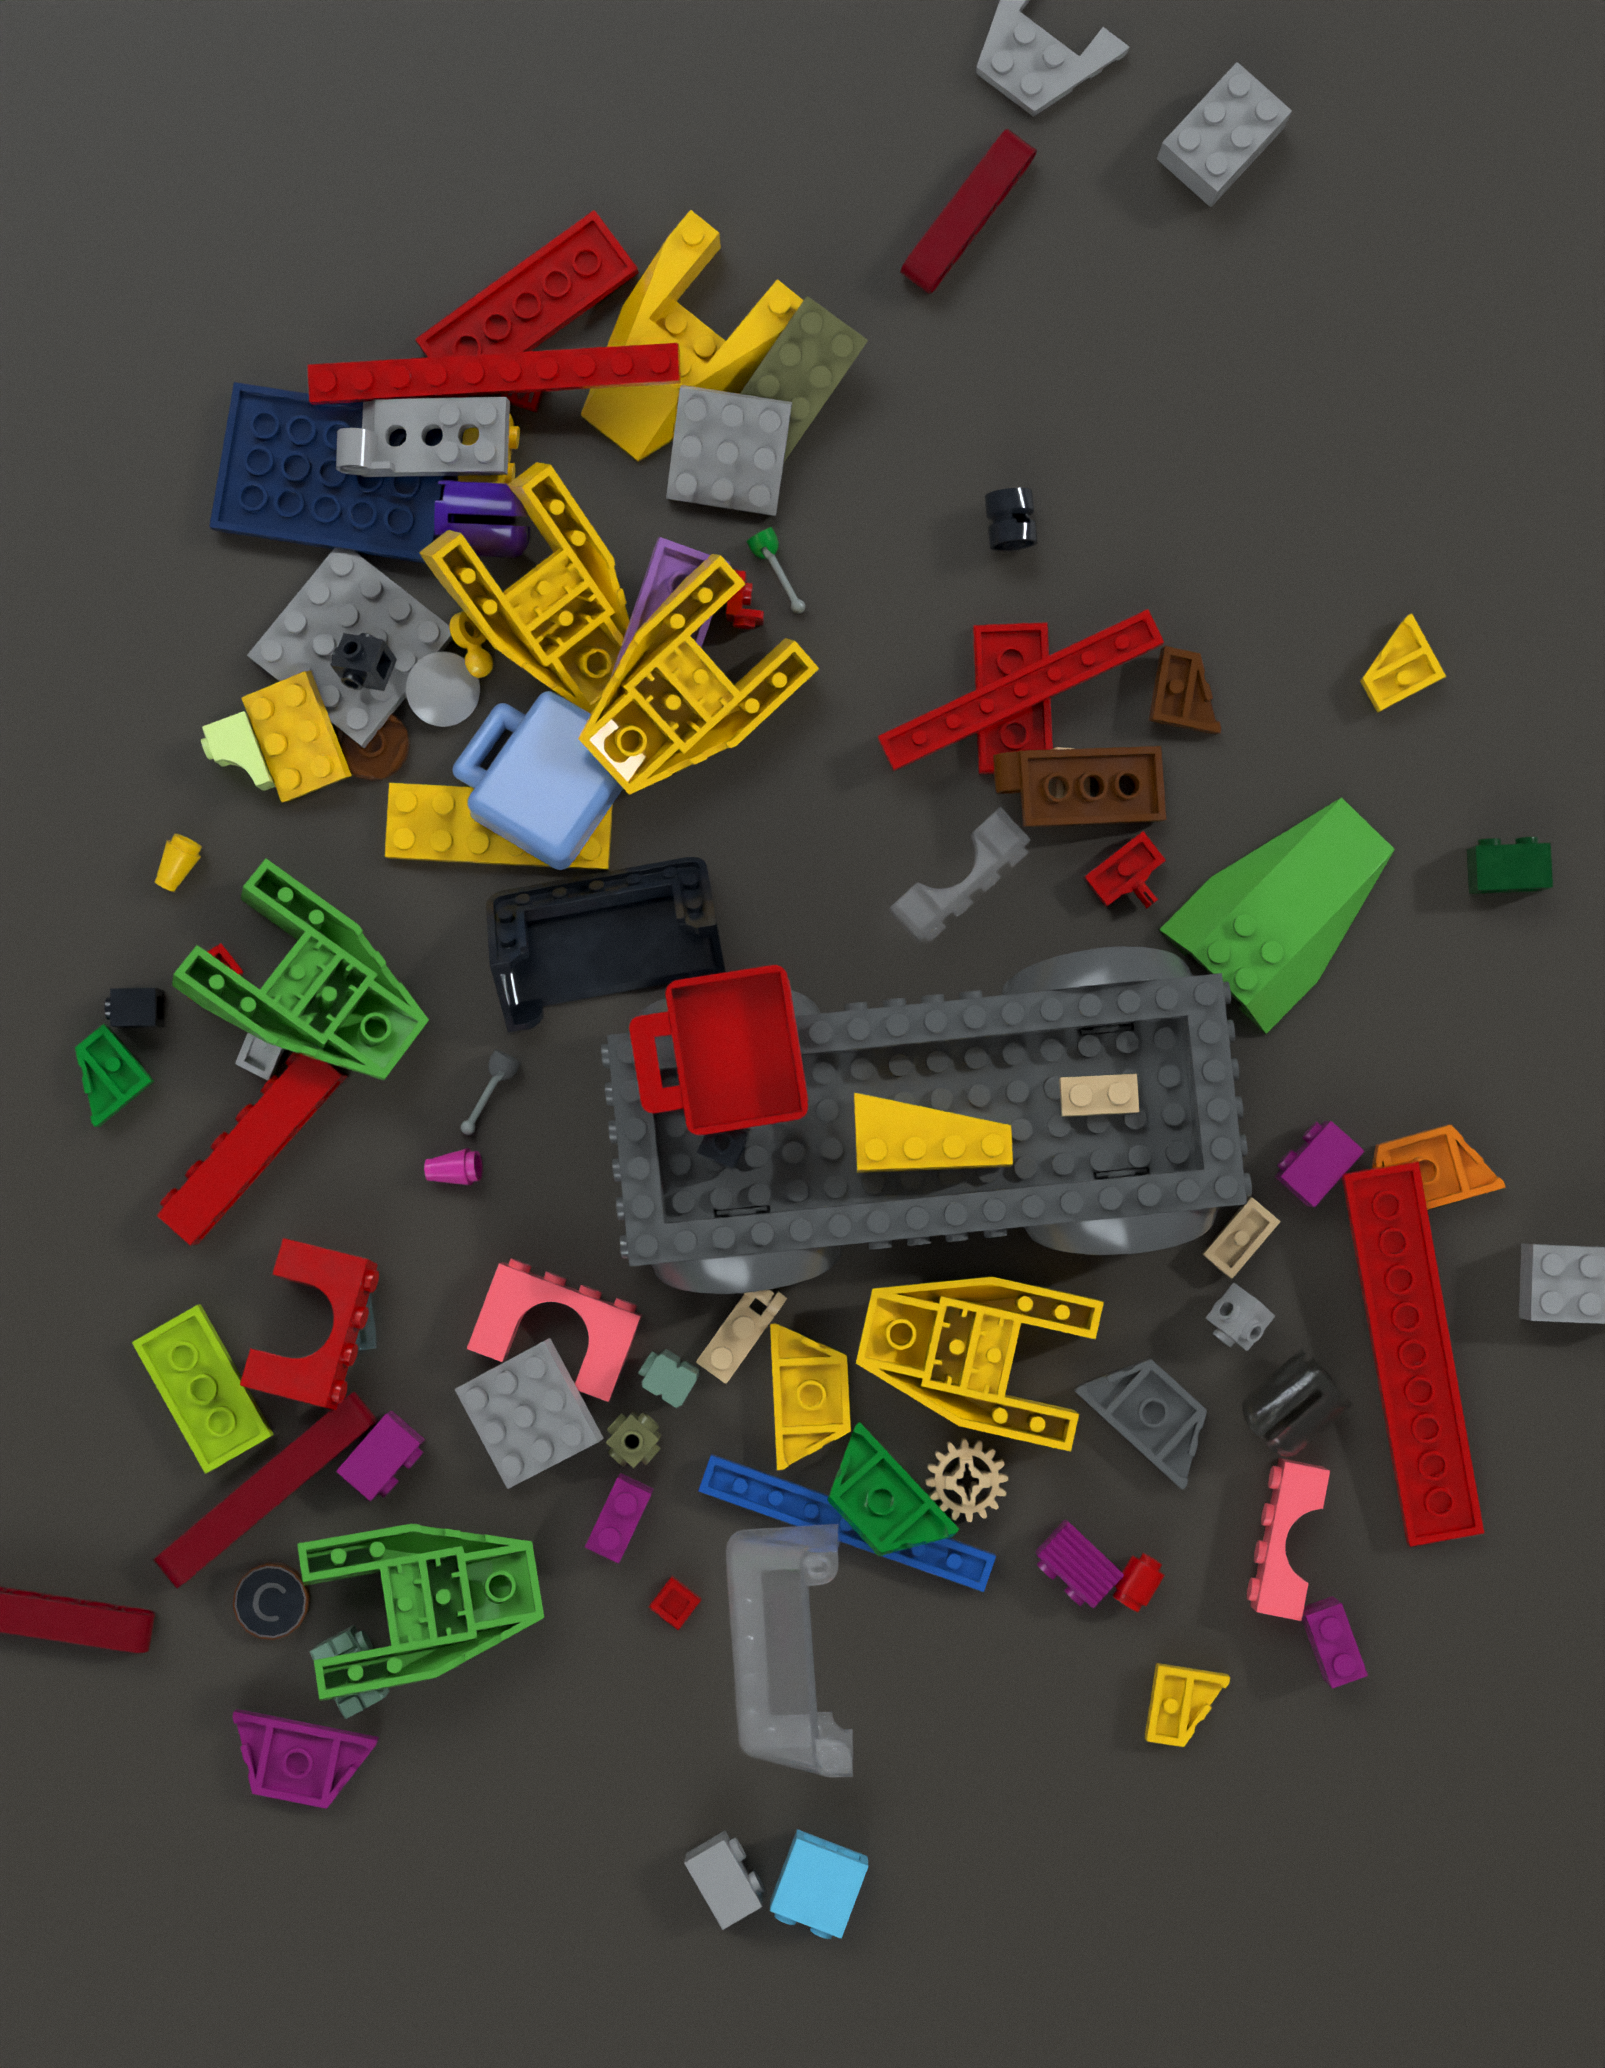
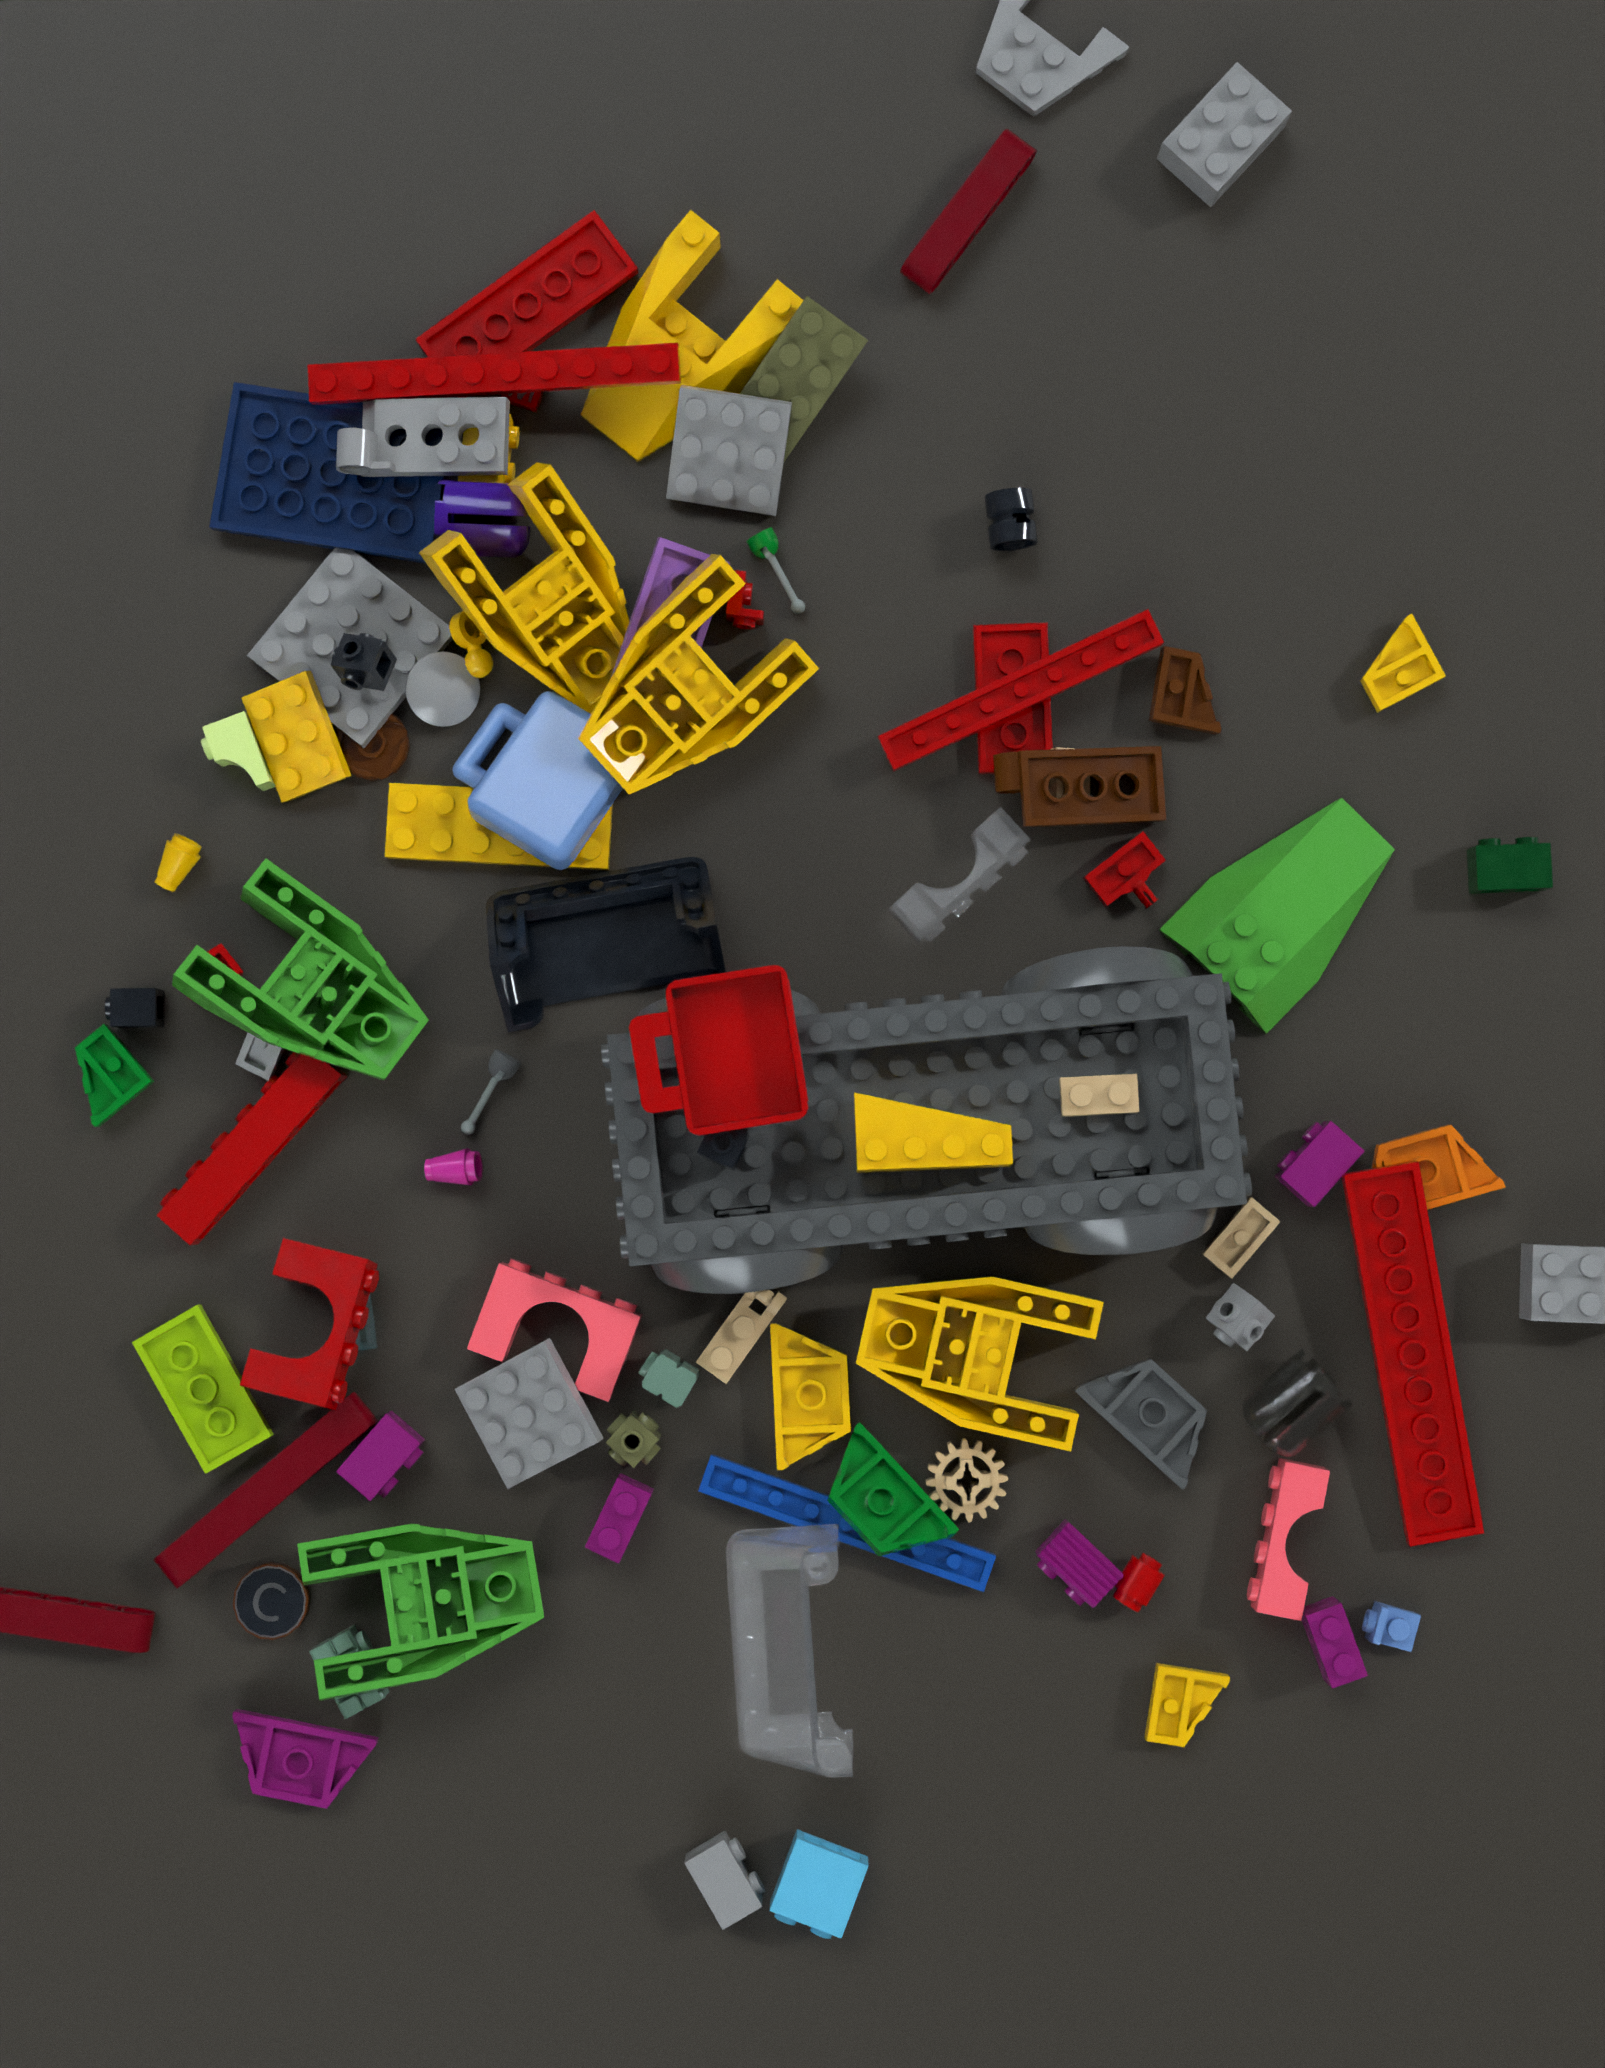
(675, 1602): red tile -> none
(1391, 1626): none -> medium blue bracket

